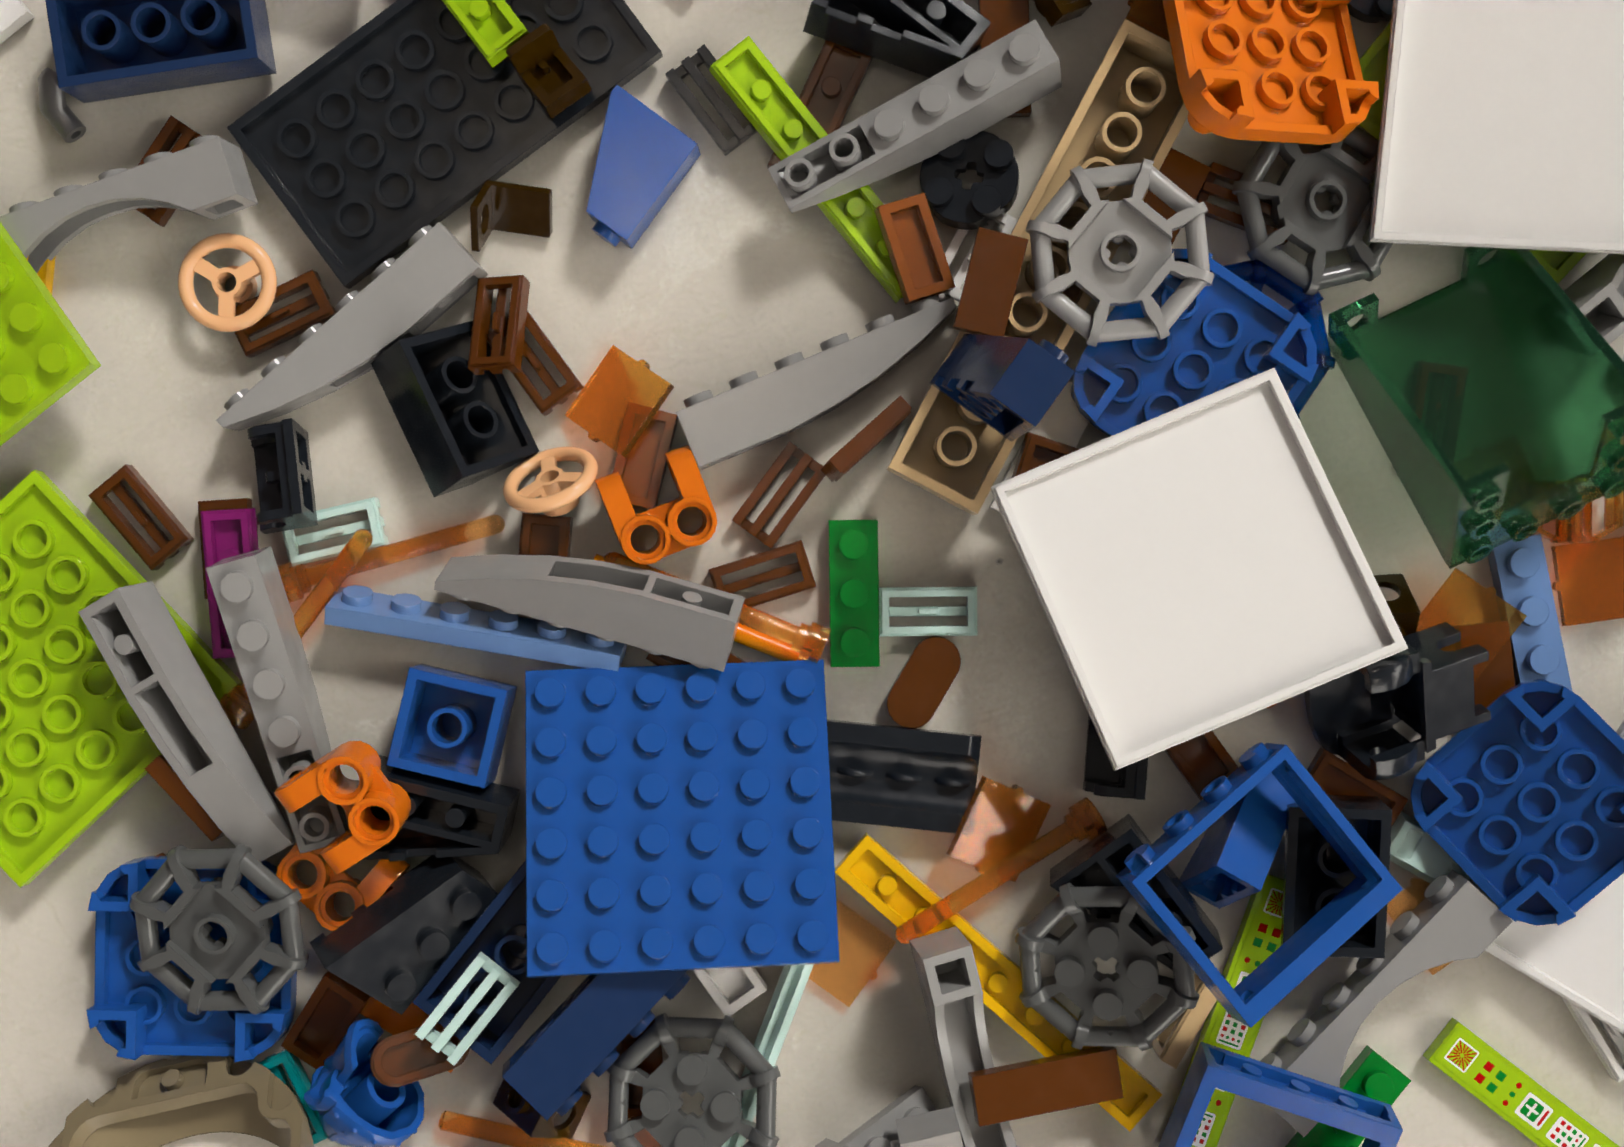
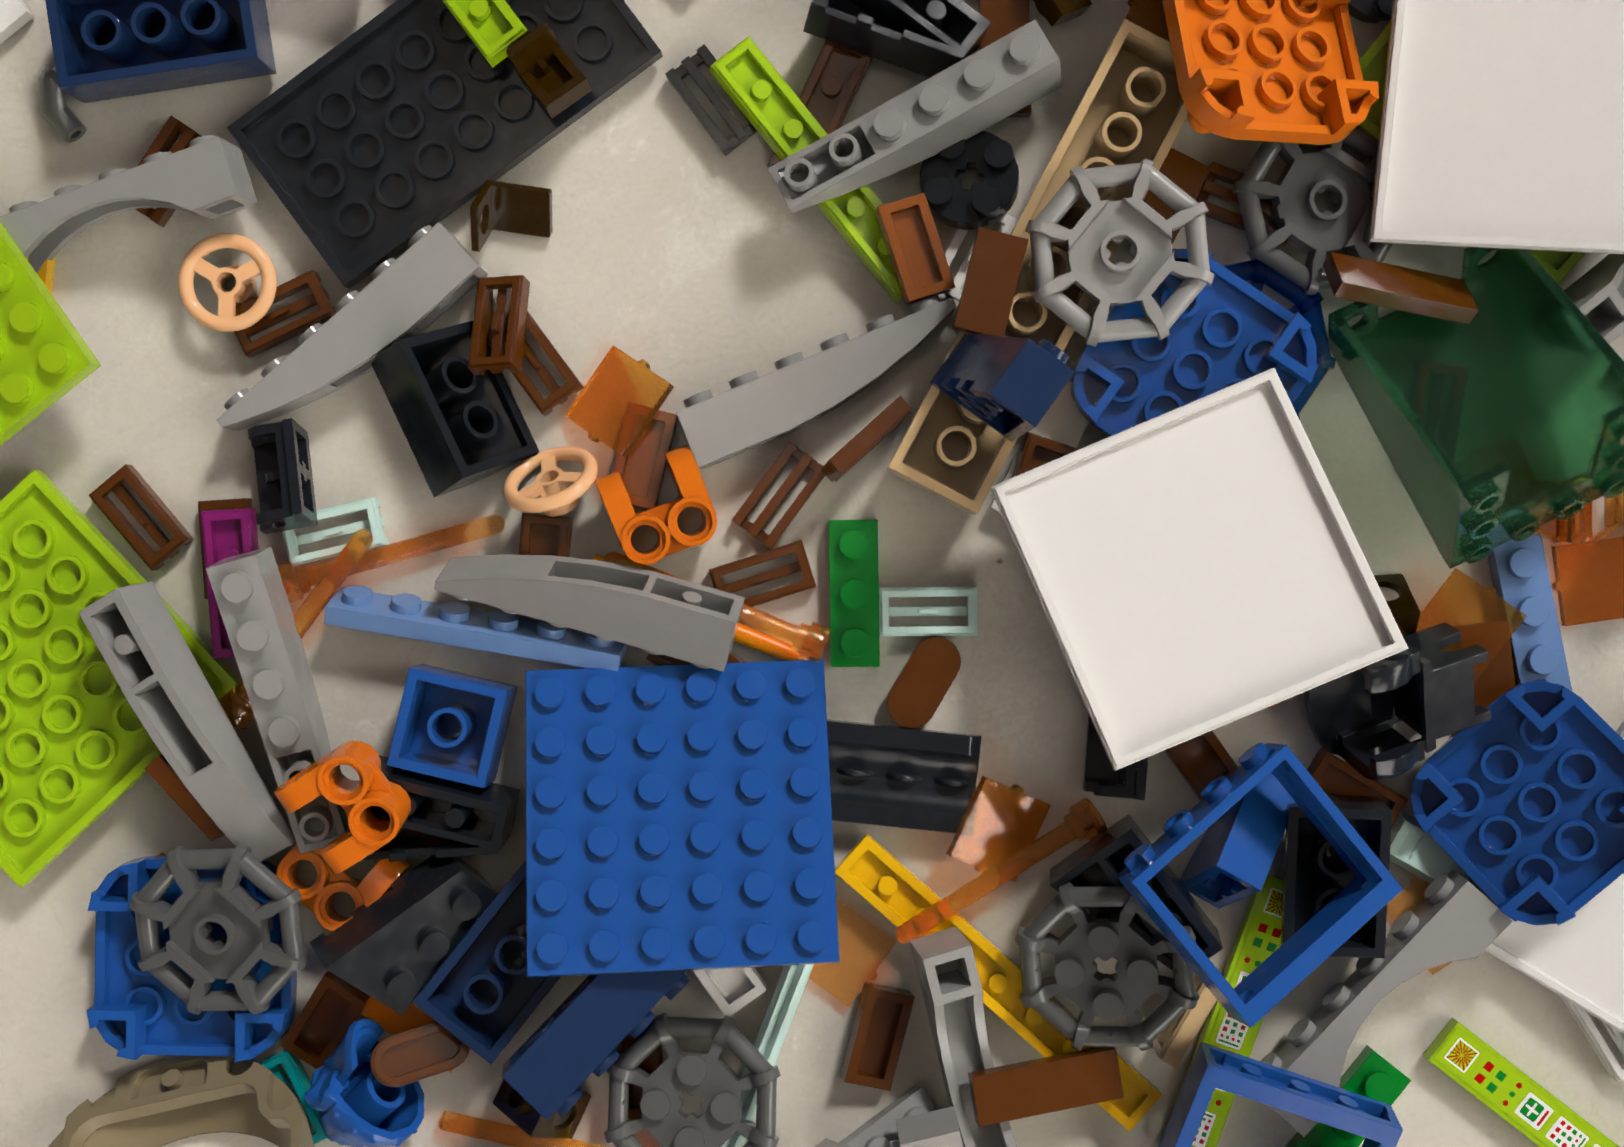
(441, 1041): light aqua tile -> none
(635, 168): blue slope -> none
(877, 1036): none -> reddish brown tile
(1399, 288): none -> reddish brown tile

